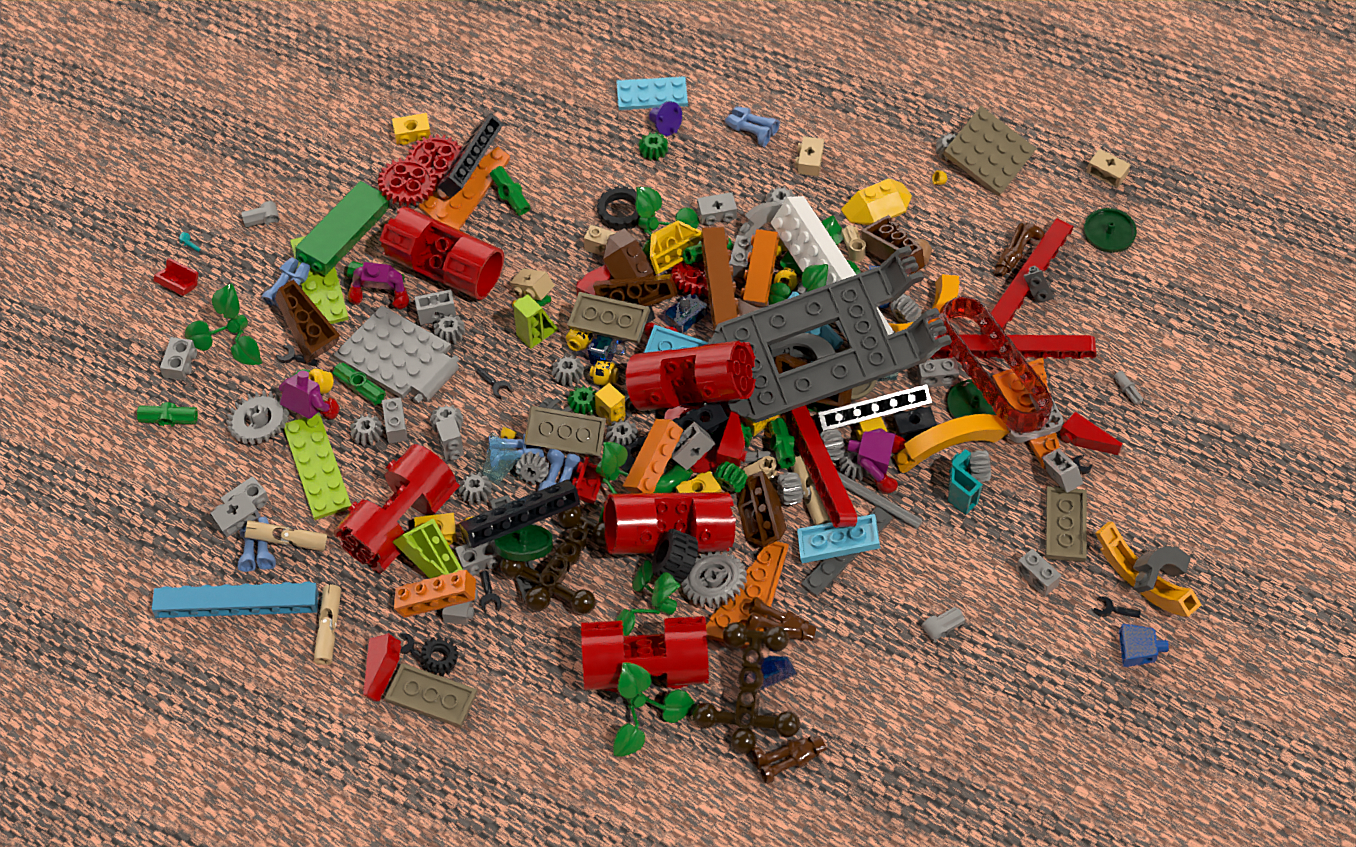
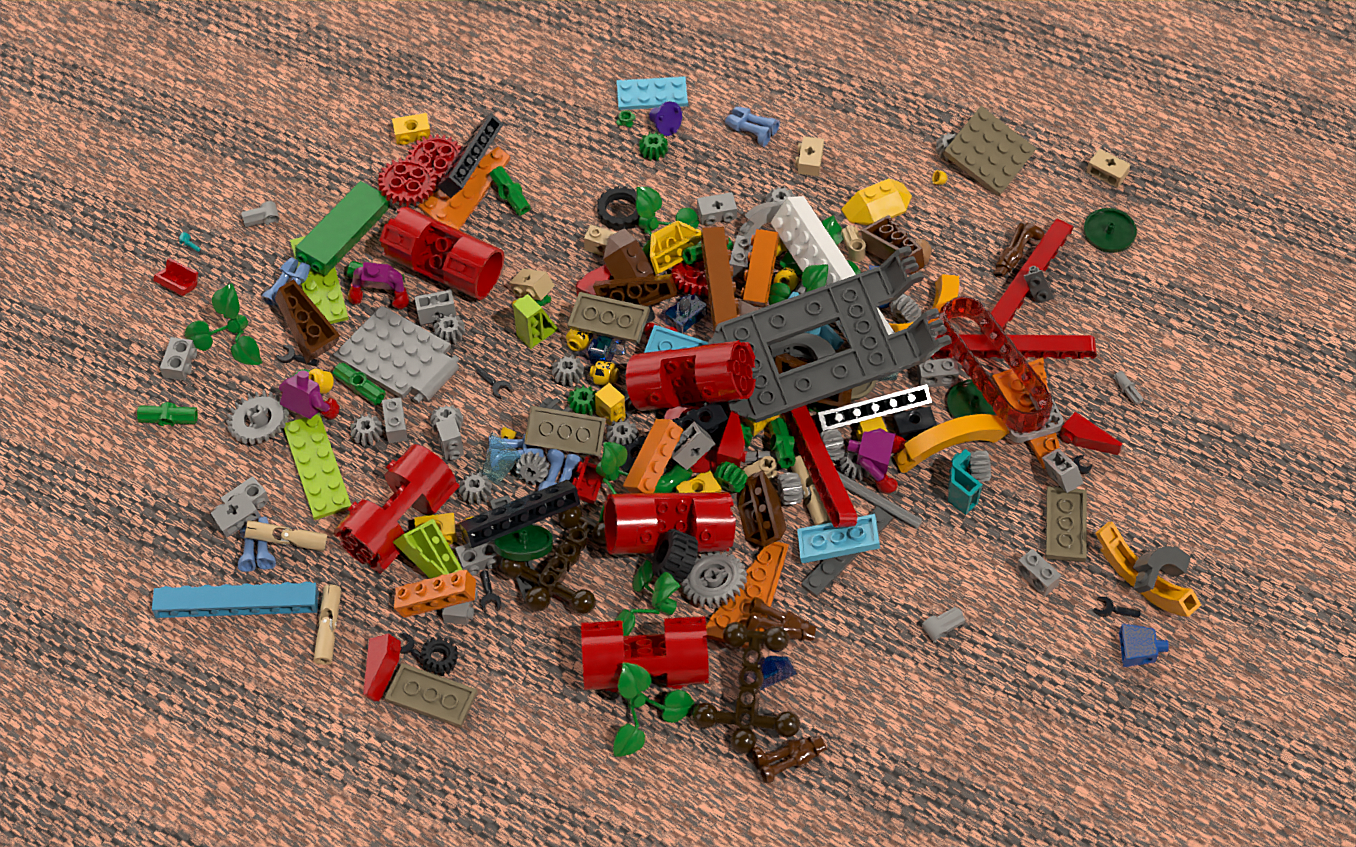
(626, 115): none -> green plate

